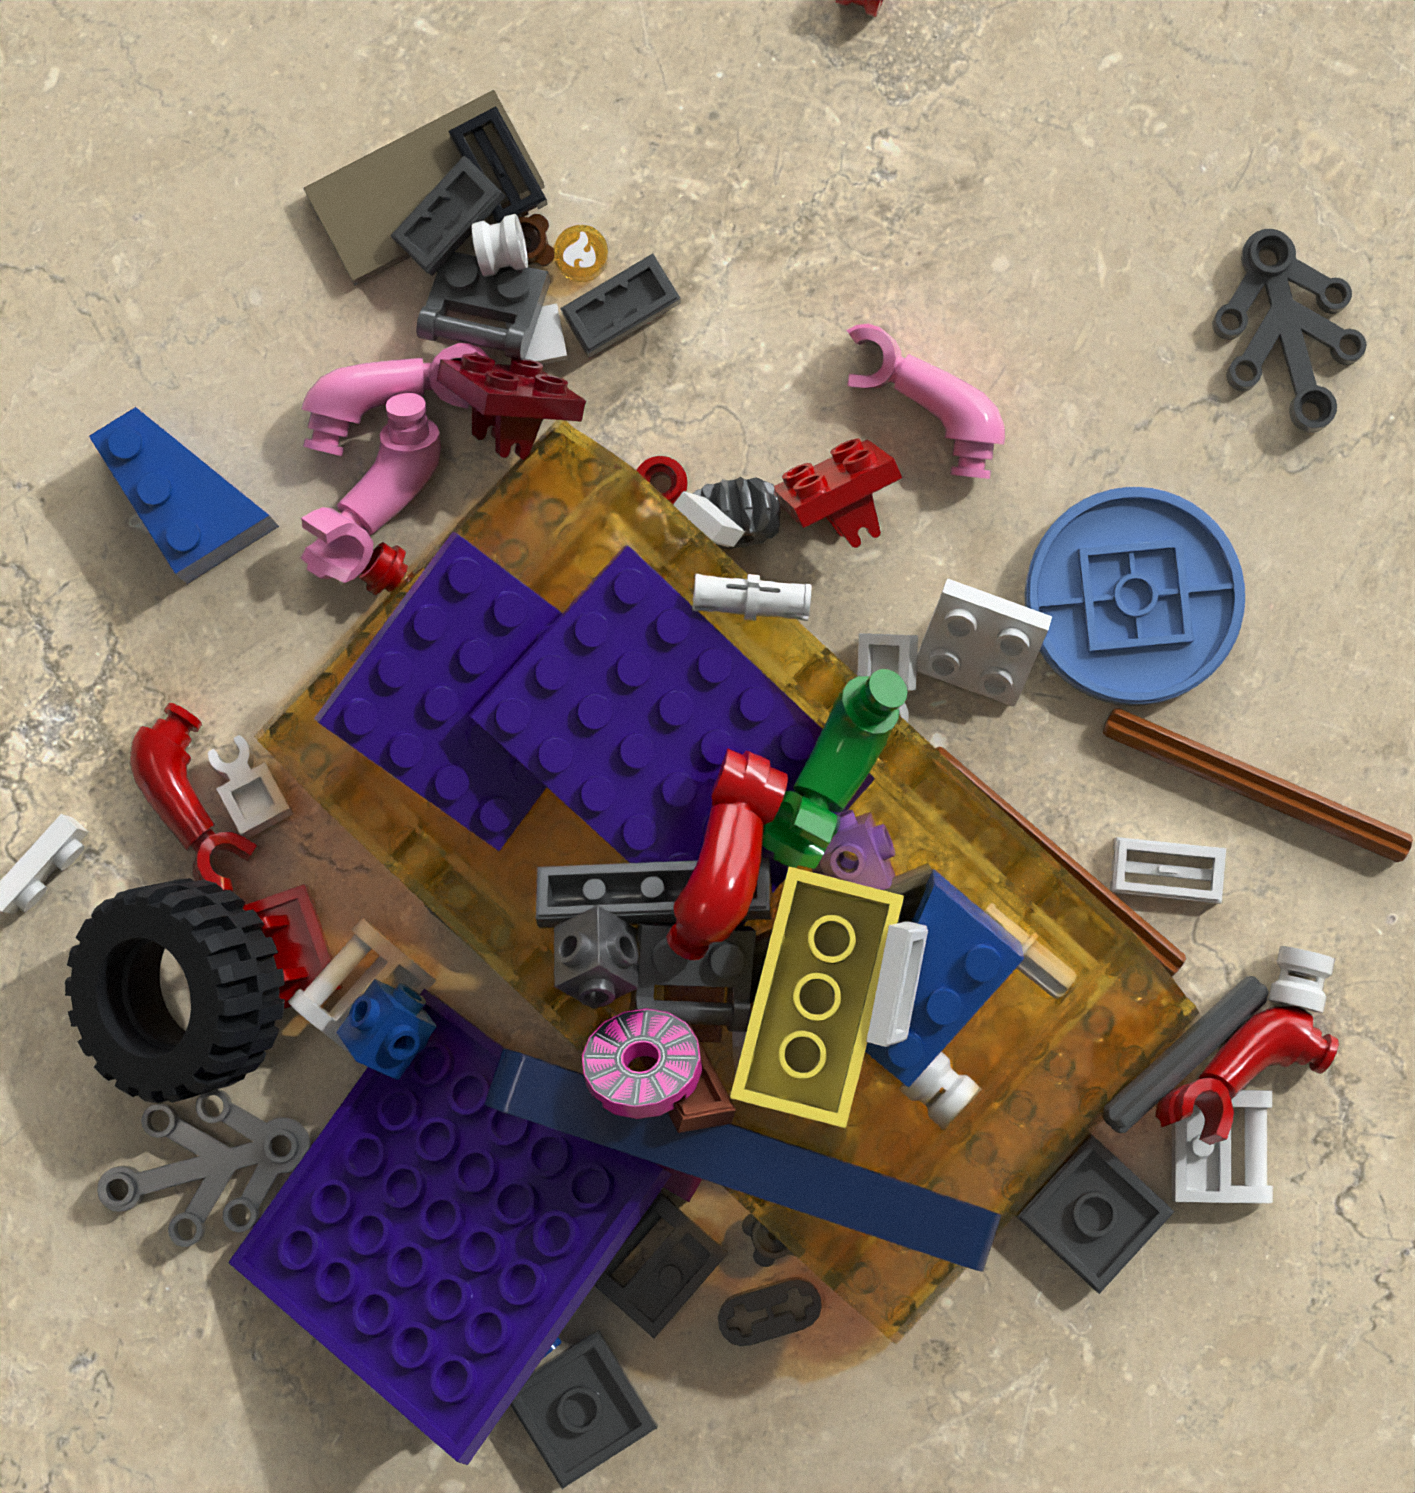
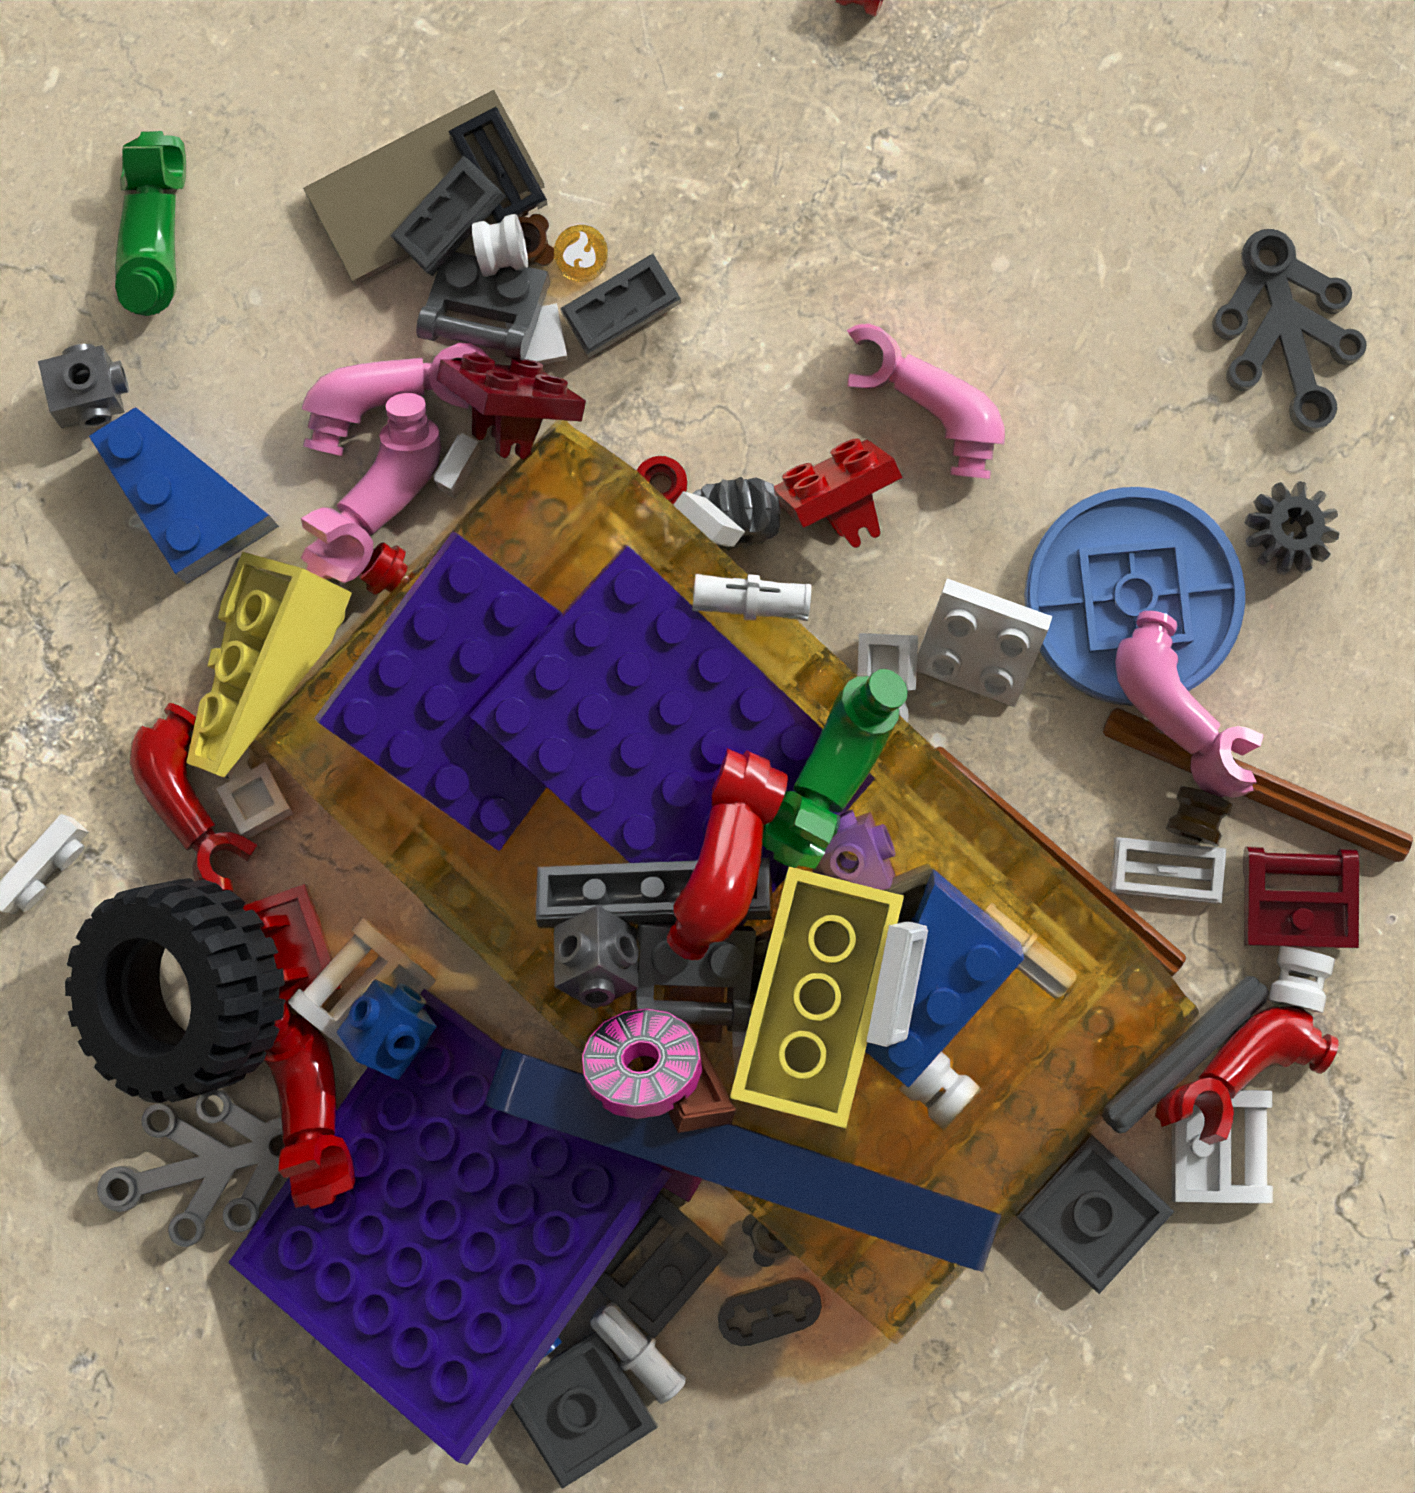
(83, 386): none -> flat silver brick
(147, 225): none -> green piece
(272, 637): none -> light yellow wedge
(306, 1089): none -> red piece
(457, 465): none -> white tile
(637, 1352): none -> white axle
(1151, 682): none -> bright pink piece
(1199, 816): none -> dark brown wheel
(1301, 916): none -> dark red plate
(1307, 543): none -> dark grey gear

